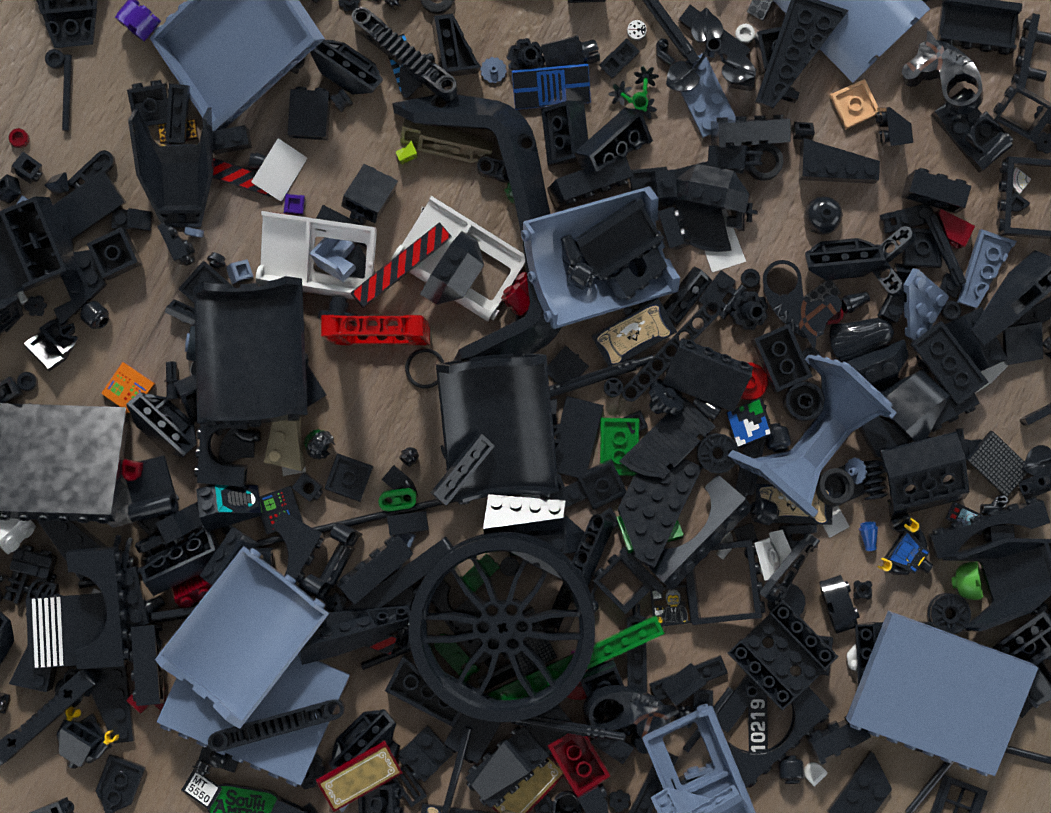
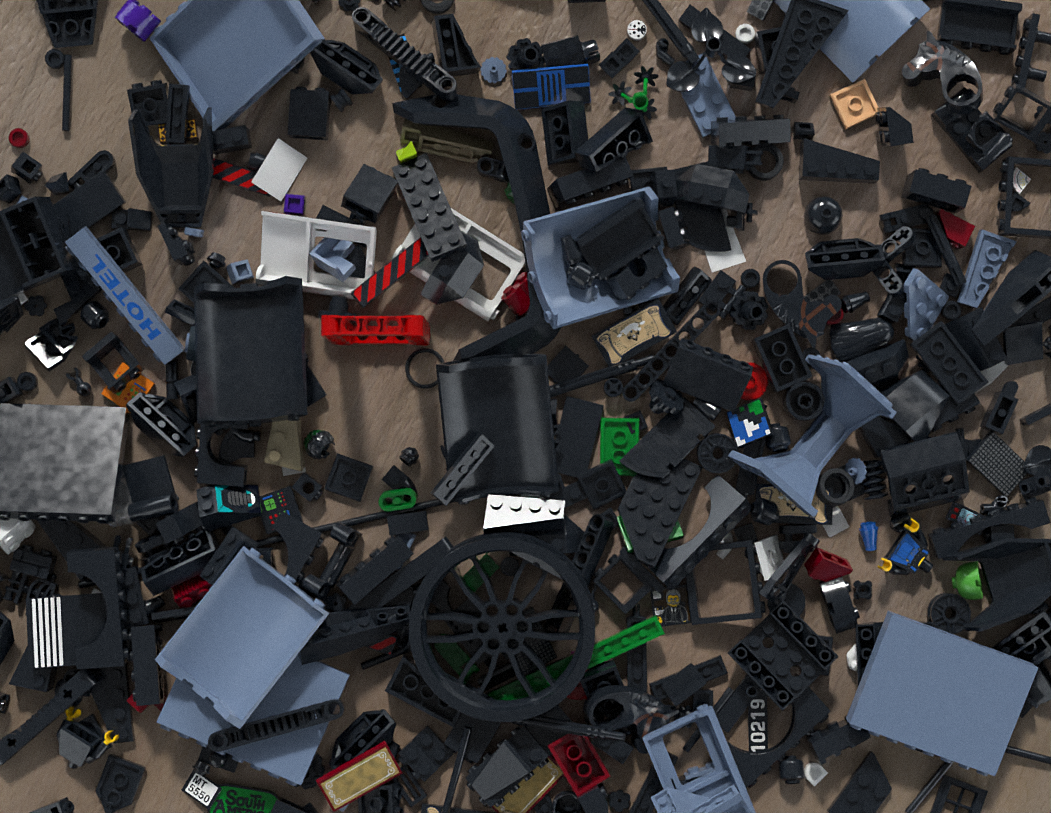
(82, 386): none -> black arm
(103, 348): none -> black panel
(125, 295): none -> sand blue brick
(131, 469): dark red tile -> none
(429, 207): none -> black plate
(780, 544): white sticker -> none
(826, 565): none -> dark red slope
(1000, 409): none -> black brick

